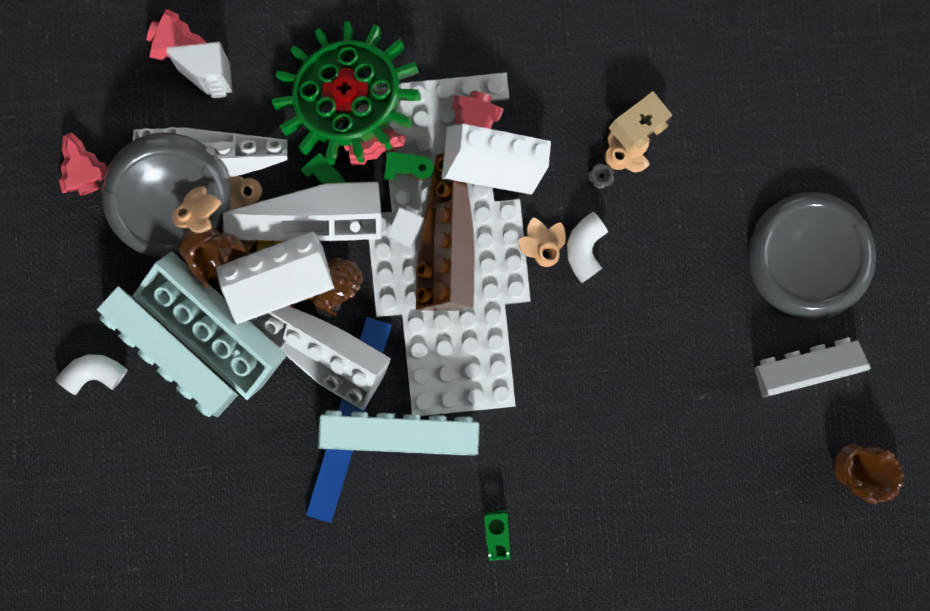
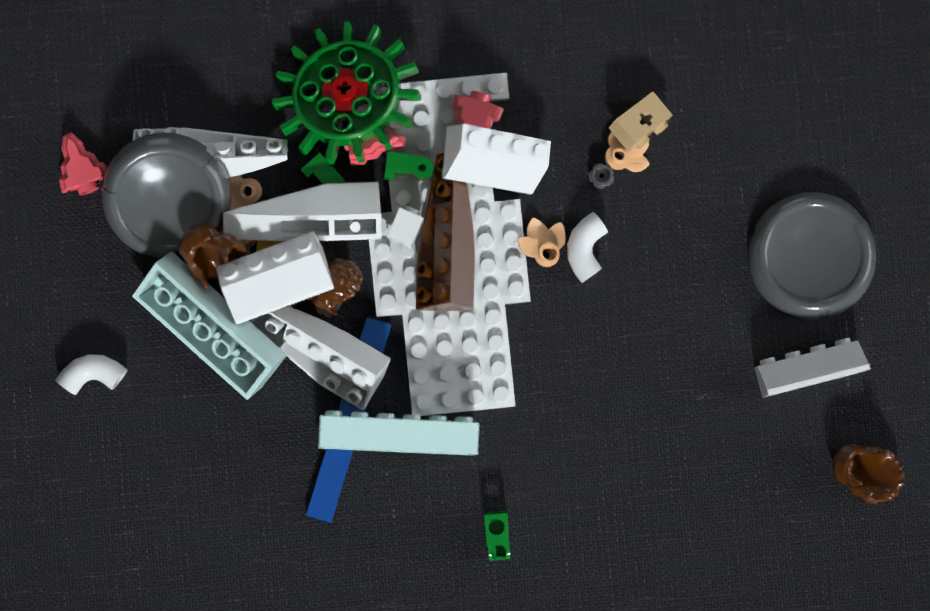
(170, 33): coral rock -> none
(170, 354): light aqua brick -> none
(195, 210): light nougat plate -> none
(204, 66): white slope -> none

